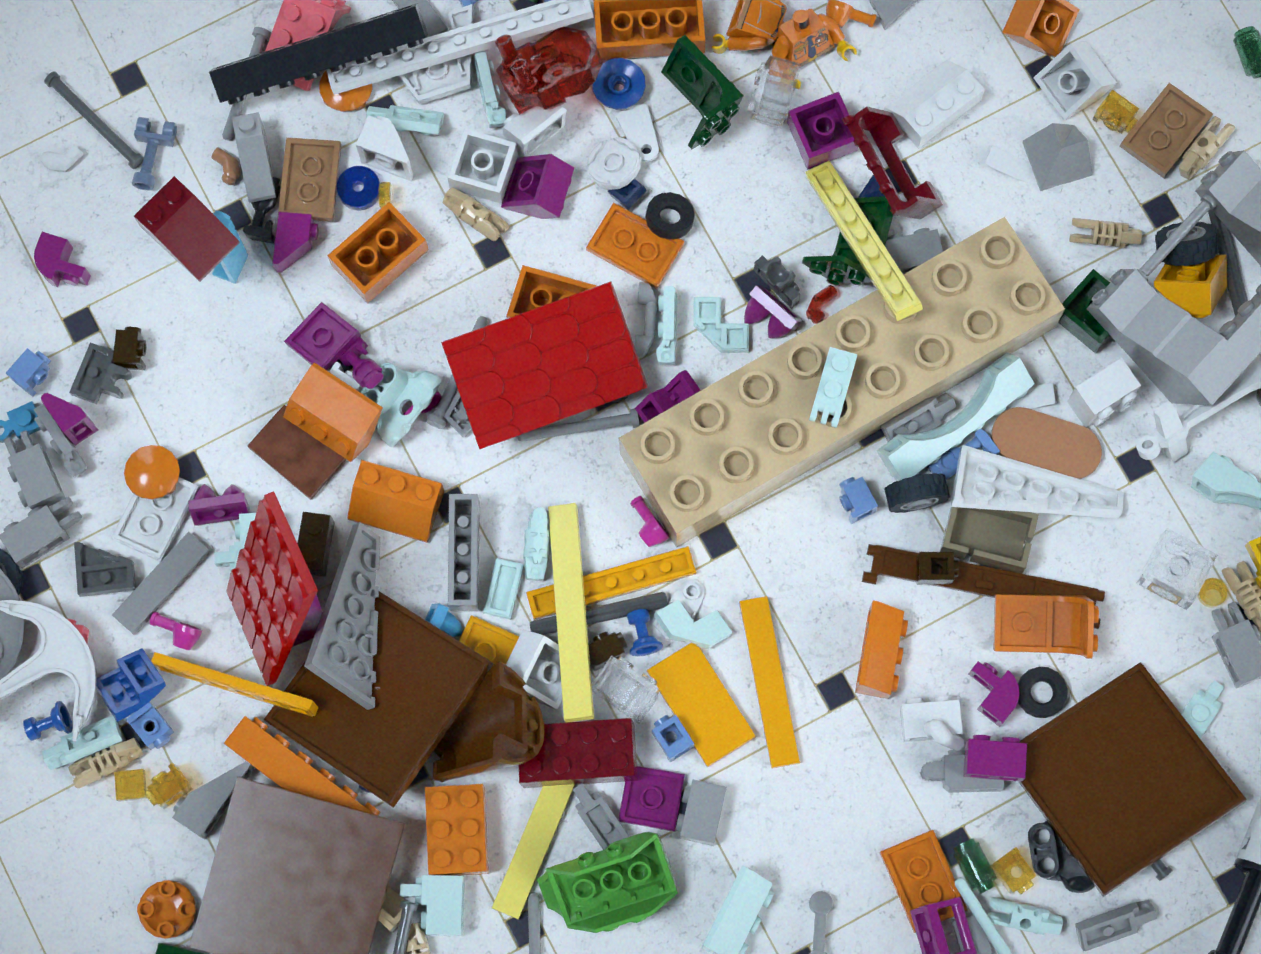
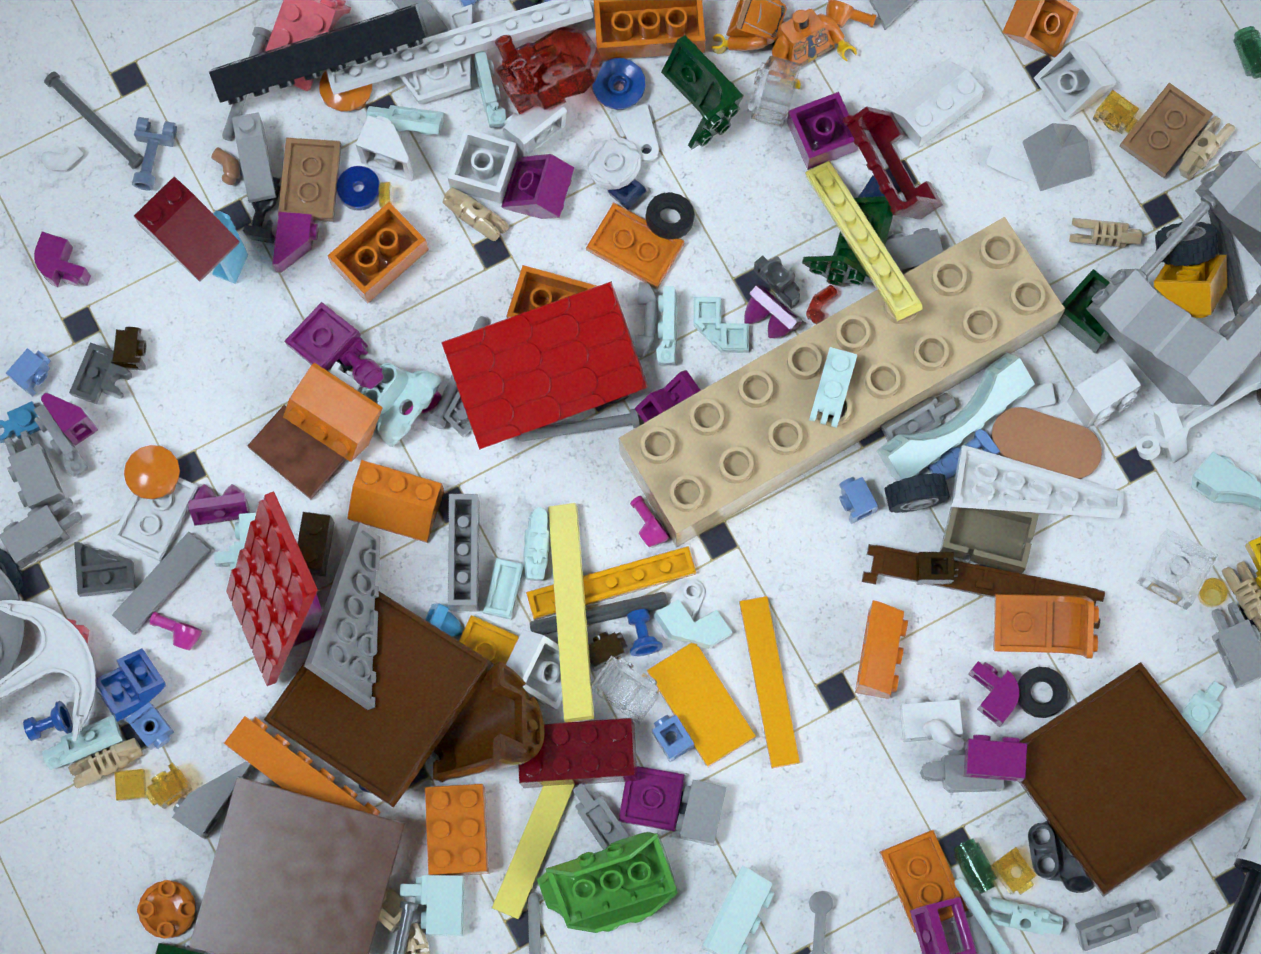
(234, 684): light orange tile -> none

